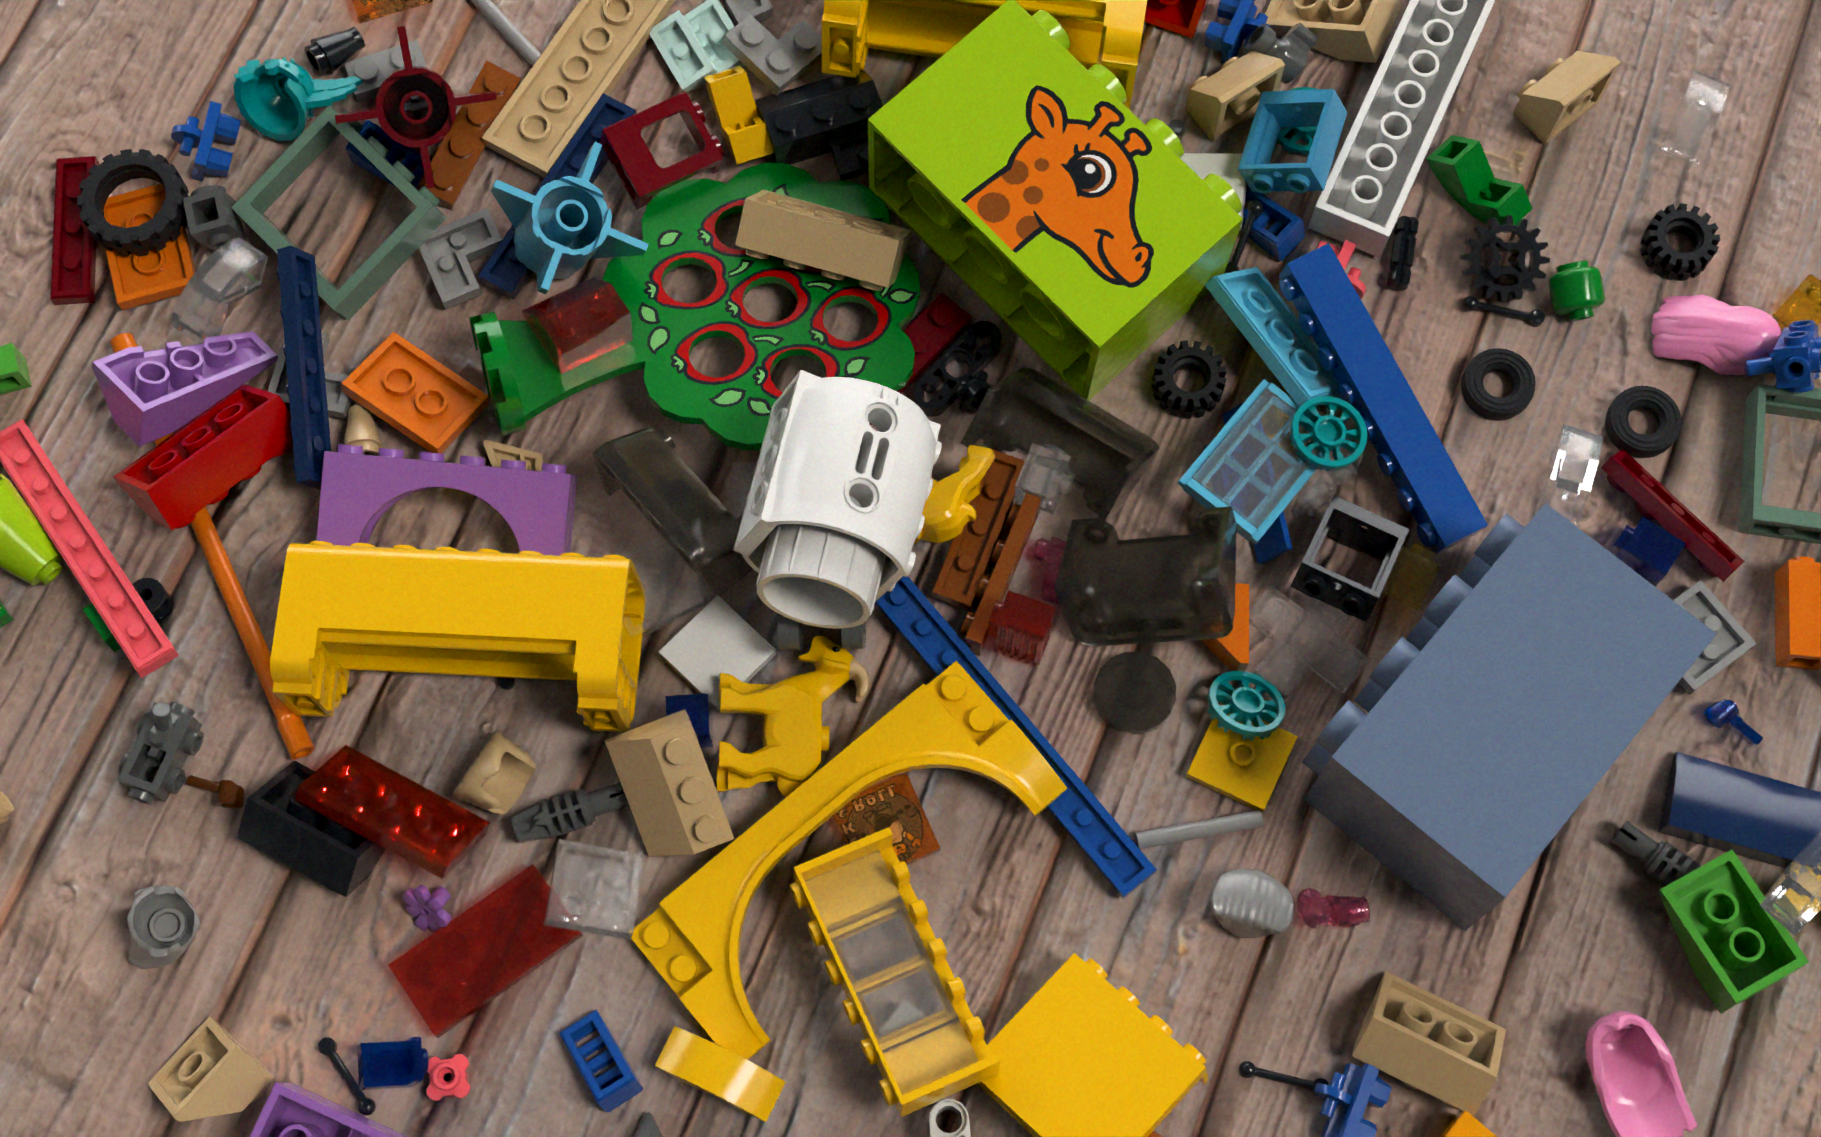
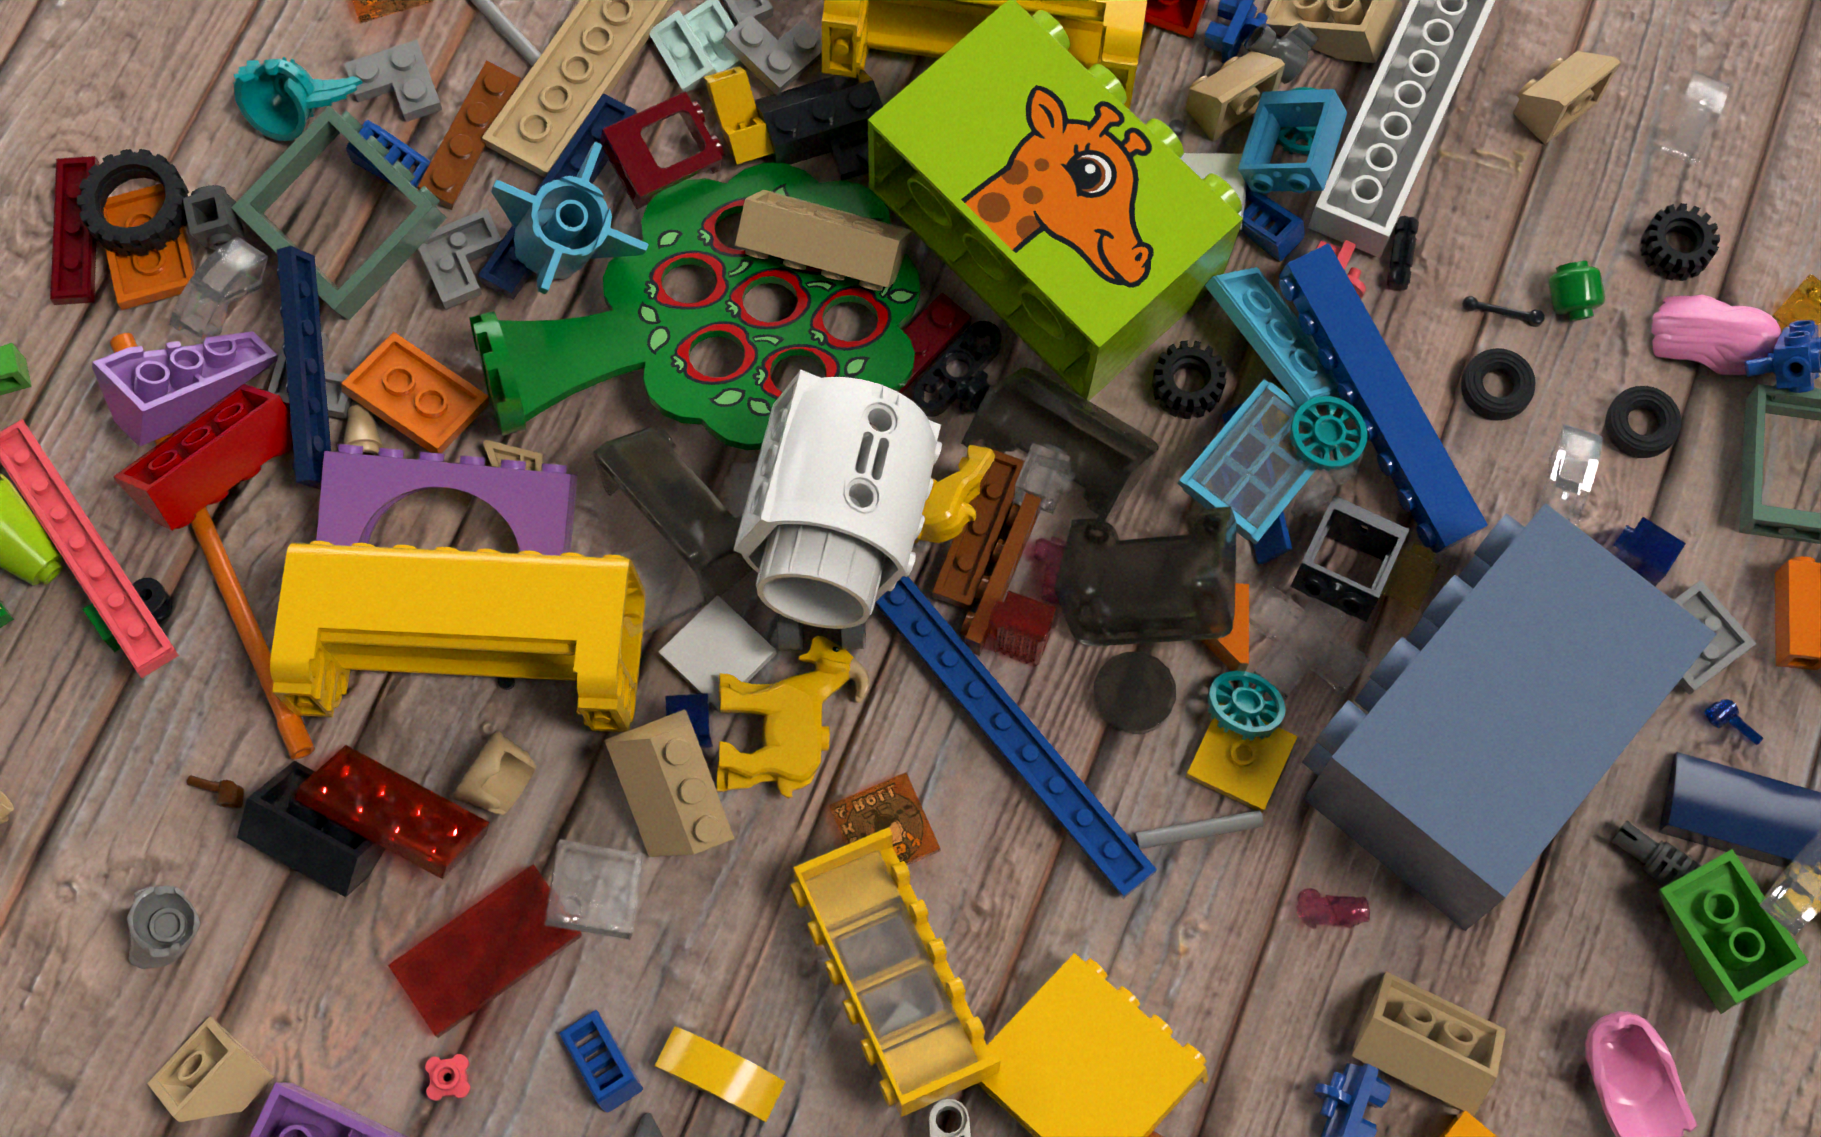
(162, 743): dark grey brick -> none
(216, 126): blue hips -> none
(328, 1047): black hinge -> none
(332, 50): black cone -> none
(391, 1064): clear blue bracket -> none
(401, 123): dark red brick -> none
(428, 907): medium lavender plant -> none
(567, 813): dark grey hinge -> none
(580, 323): clear red slope -> none
(700, 924): yellow piece -> none
(1248, 1070): black hinge -> none
(1251, 903): light grey hair -> none
(1254, 208): black hinge -> none
(1469, 180): green brick -> none
(1517, 270): black gear -> none
(1659, 504): dark red plate -> none

